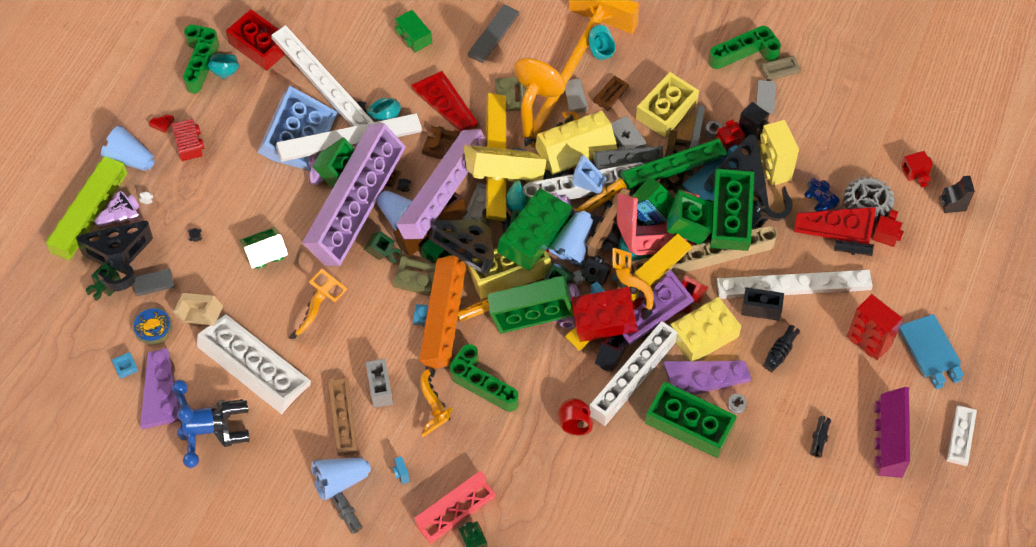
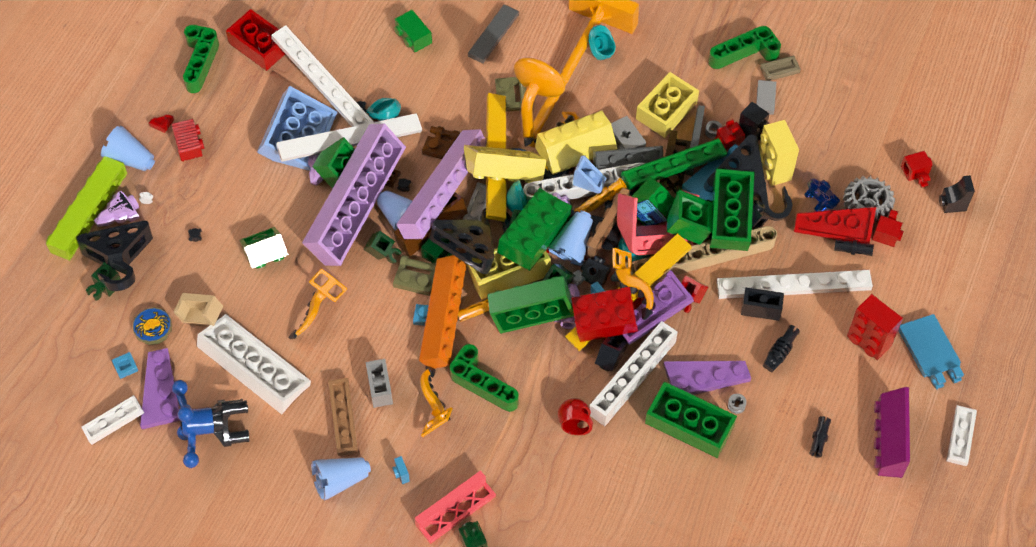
(112, 419): none -> white tile
(153, 282): dark grey tile -> none
(223, 65): teal hat -> none
(346, 513): dark grey pin -> none
(443, 98): red wing -> none
(575, 96): light grey tile -> none
(603, 103): reddish brown tile -> none
(705, 330): light yellow brick -> none

